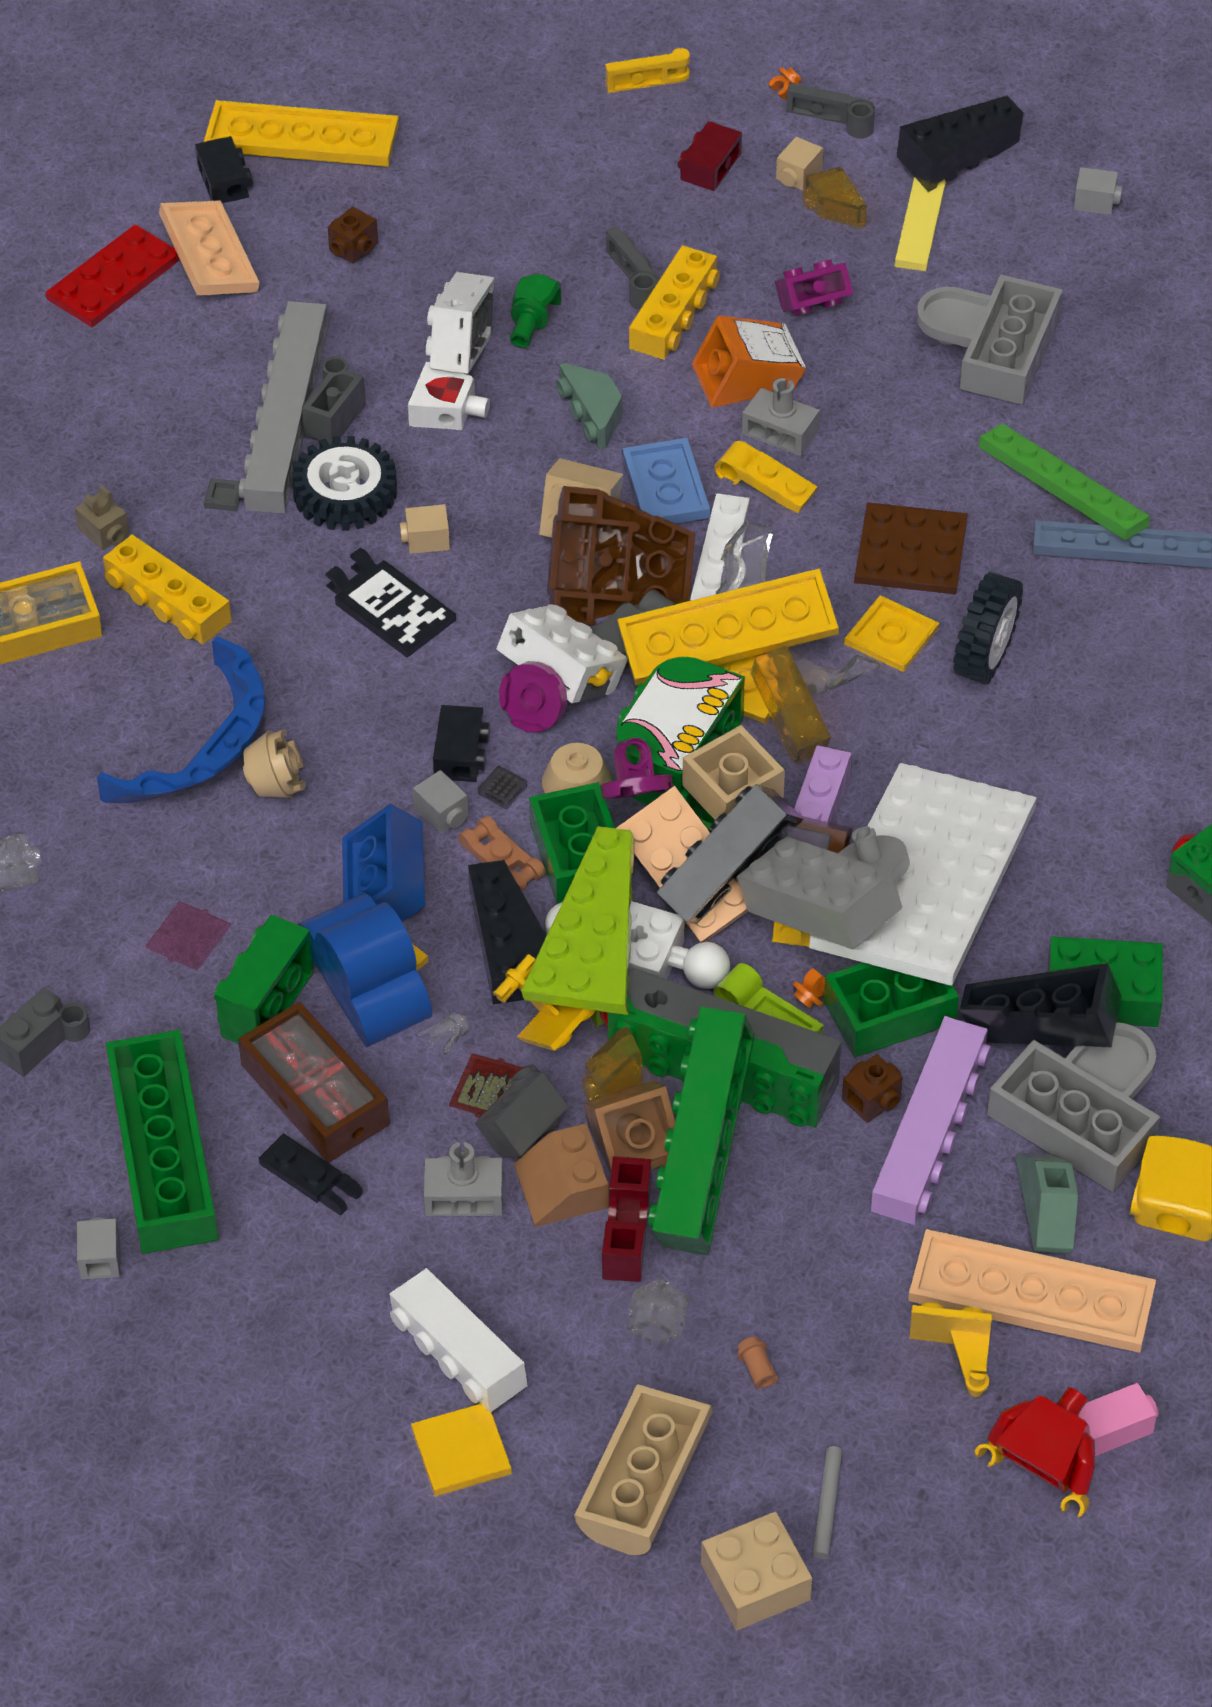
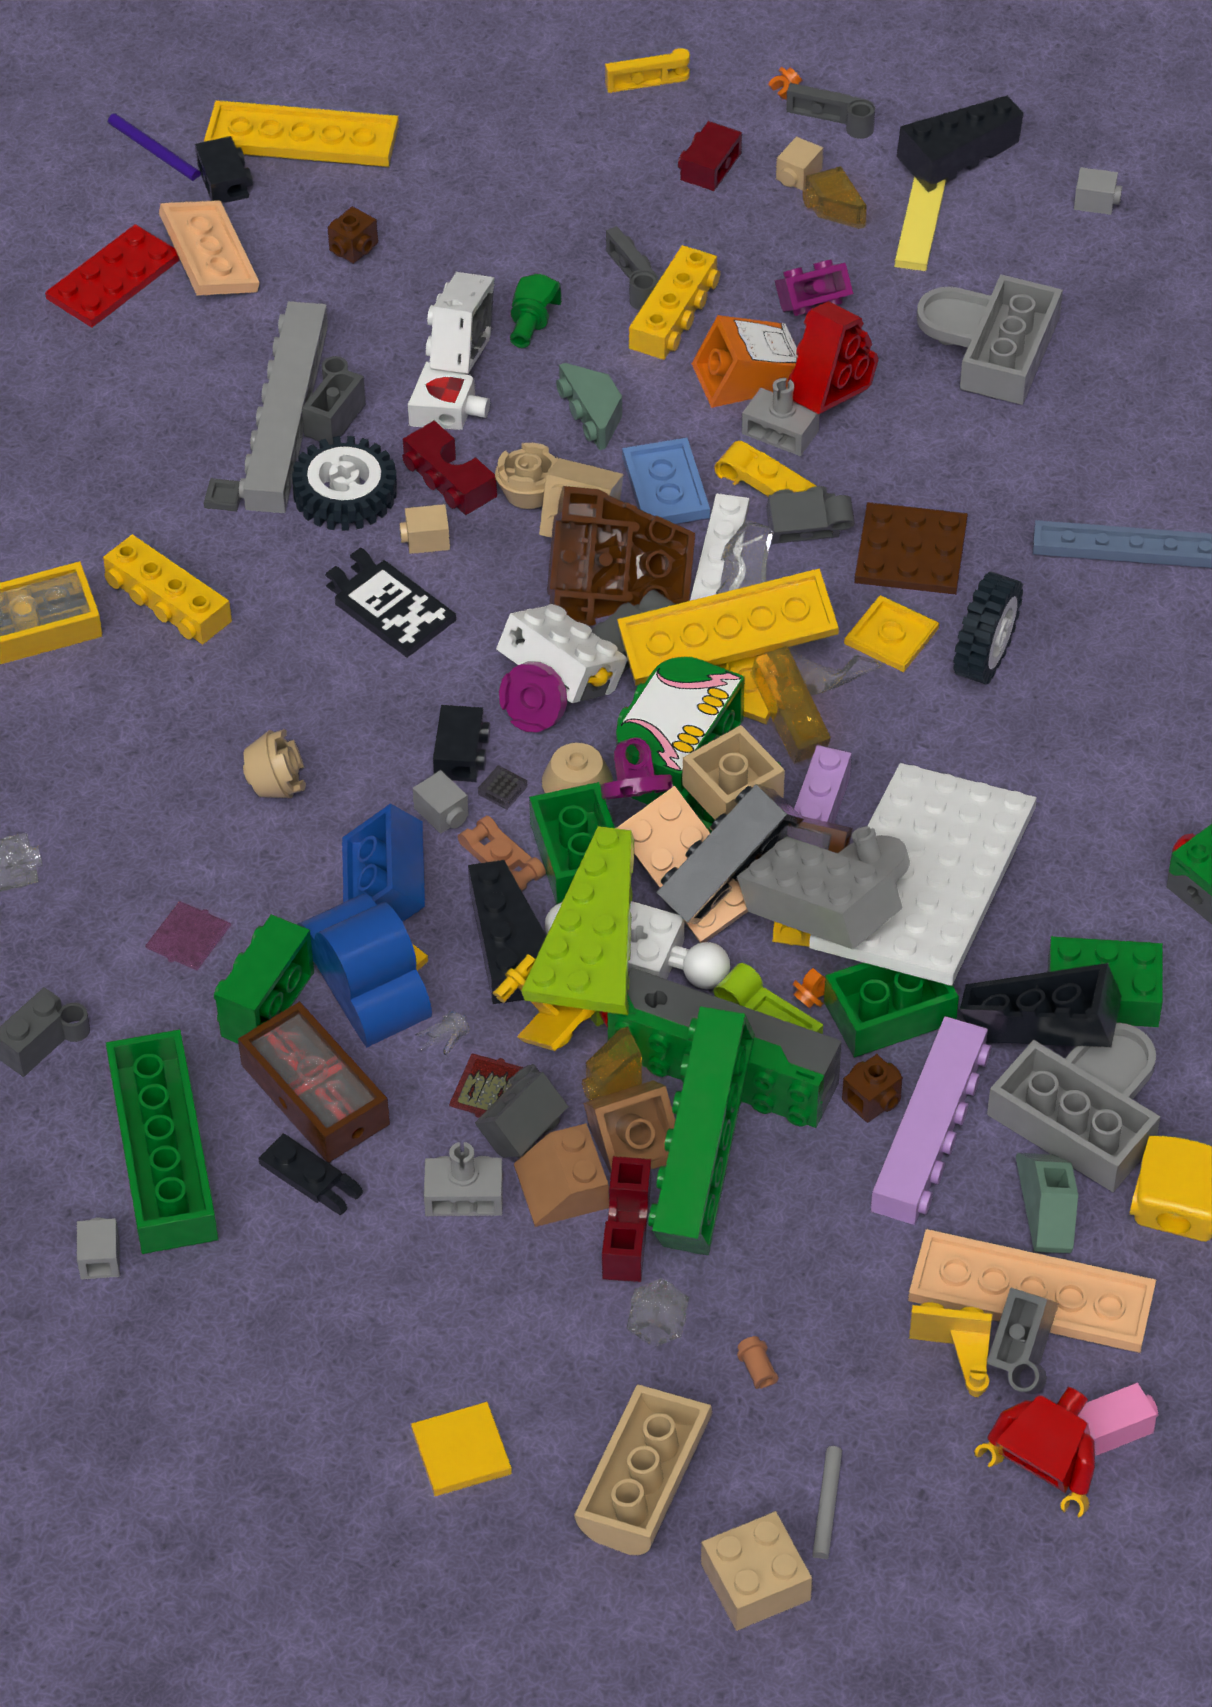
(102, 519): dark tan brick -> none
(154, 147): none -> dark purple bar
(221, 748): blue windscreen -> none
(457, 1340): white brick -> none
(462, 485): none -> dark red arch
(524, 474): none -> tan cone
(808, 514): none -> dark grey hinge
(832, 359): none -> red brick
(1023, 1338): none -> dark grey hinge
(1064, 481): bright green plate -> none

